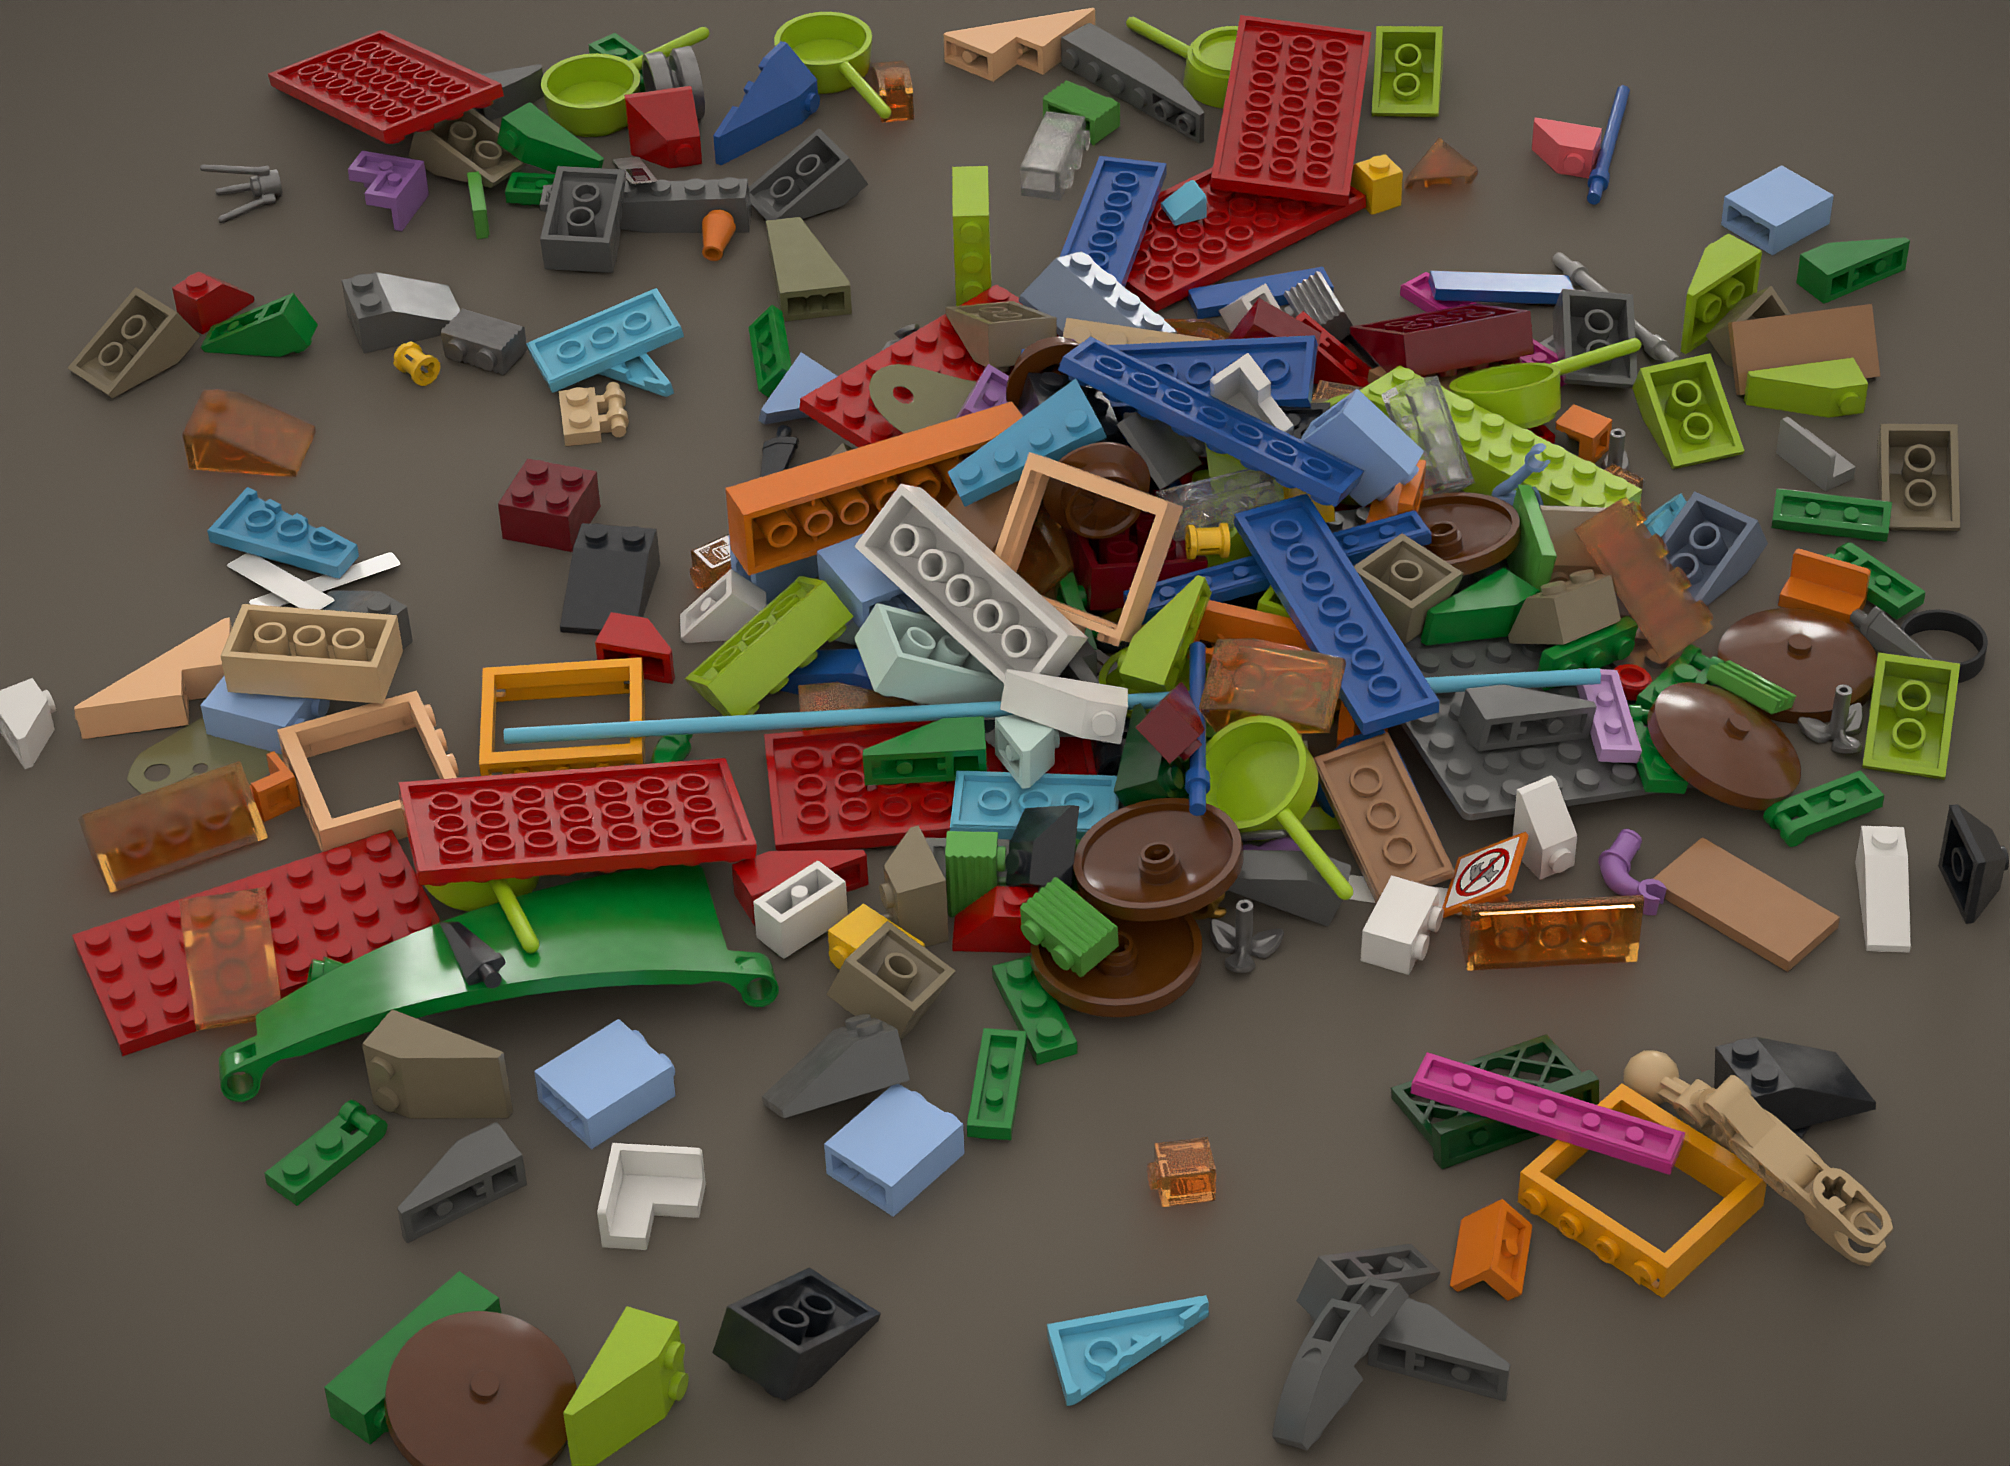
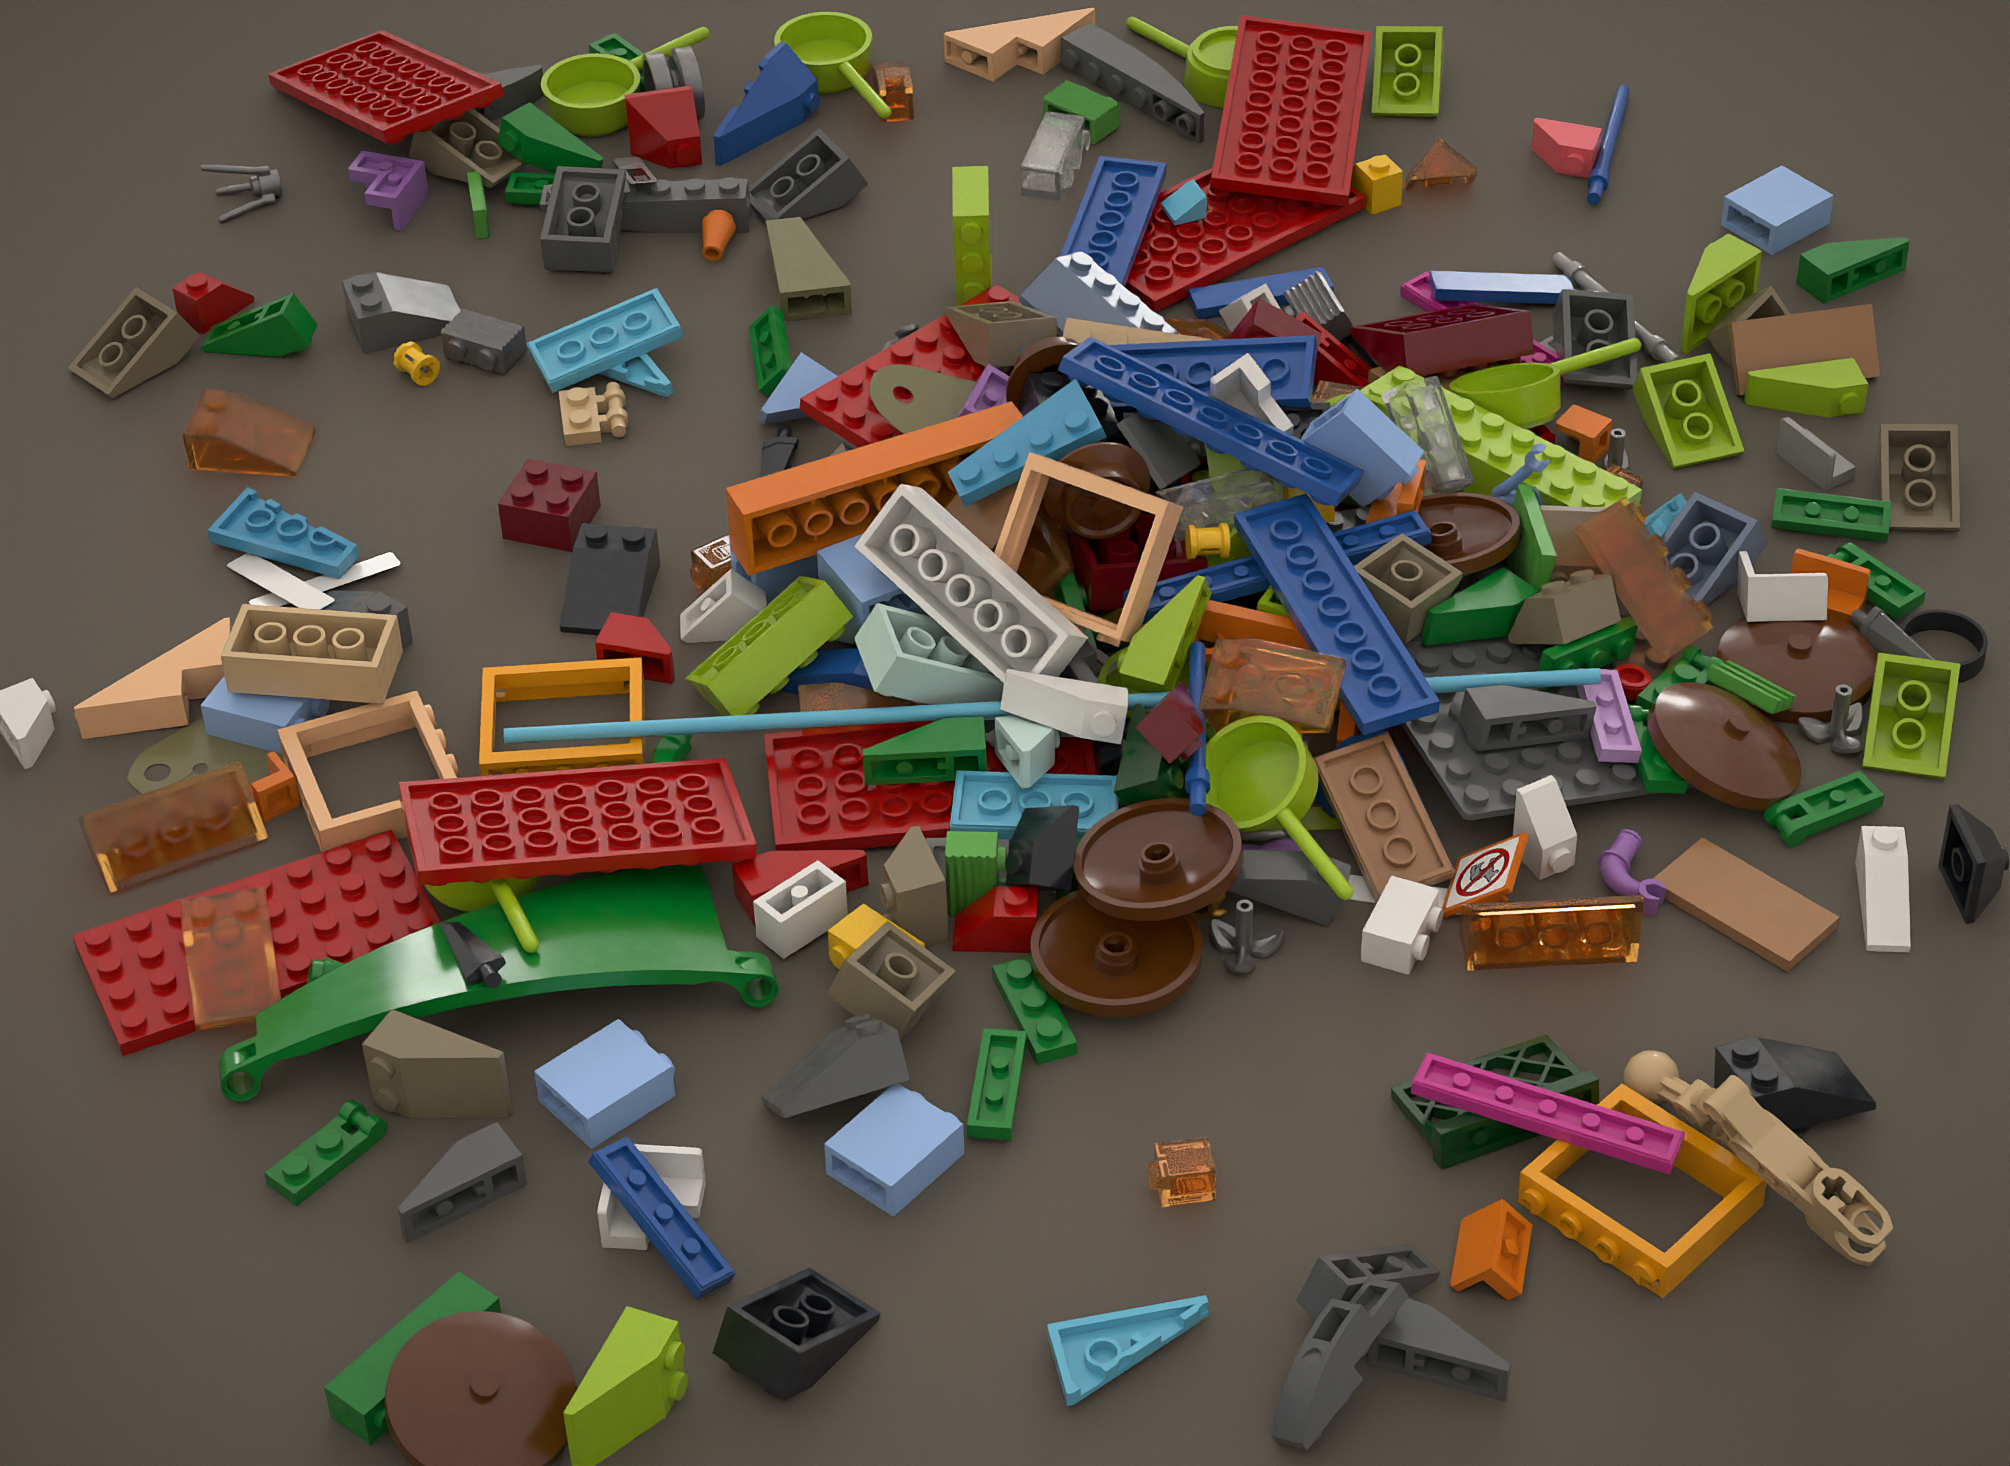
(662, 1217): none -> blue tile
(1068, 927): bright green brick -> none
(1781, 595): none -> white panel

